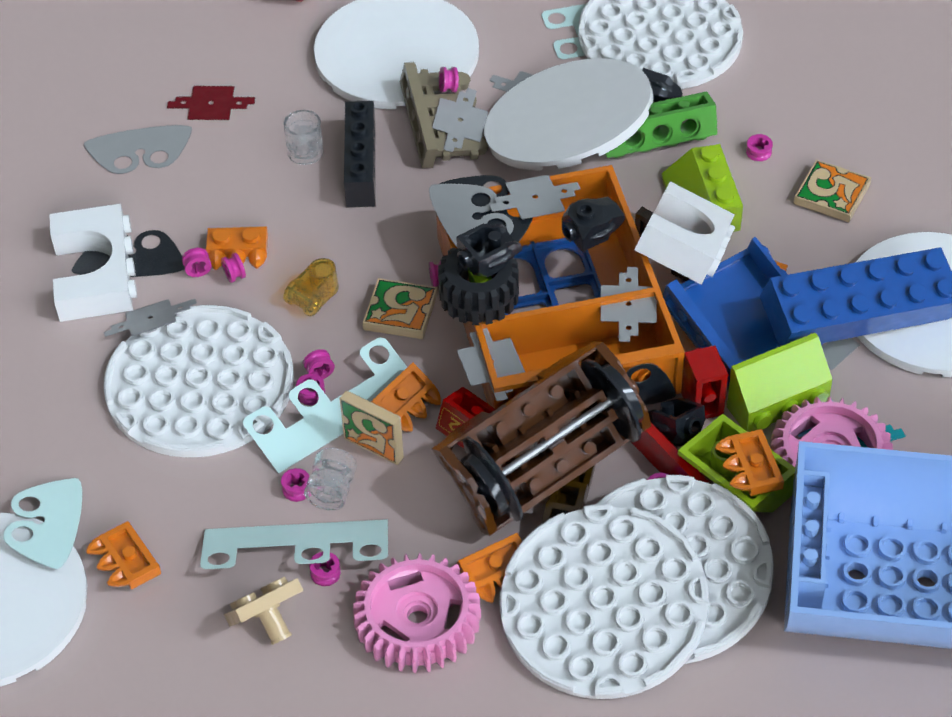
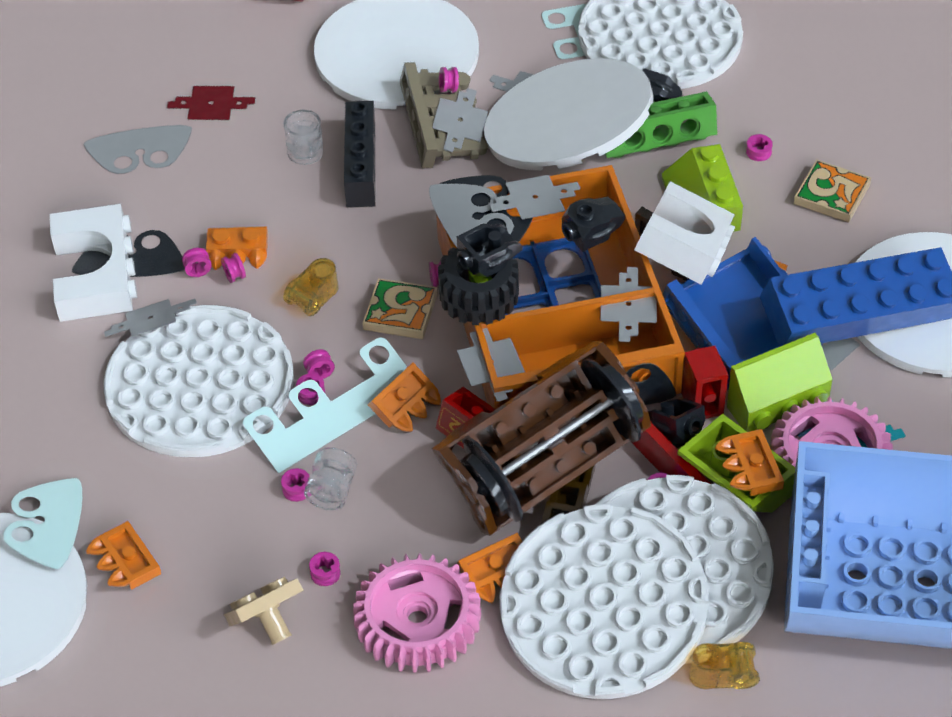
(301, 535): light aqua piece -> none
(372, 427): tan tile -> none
(726, 666): none -> clear yellow piece

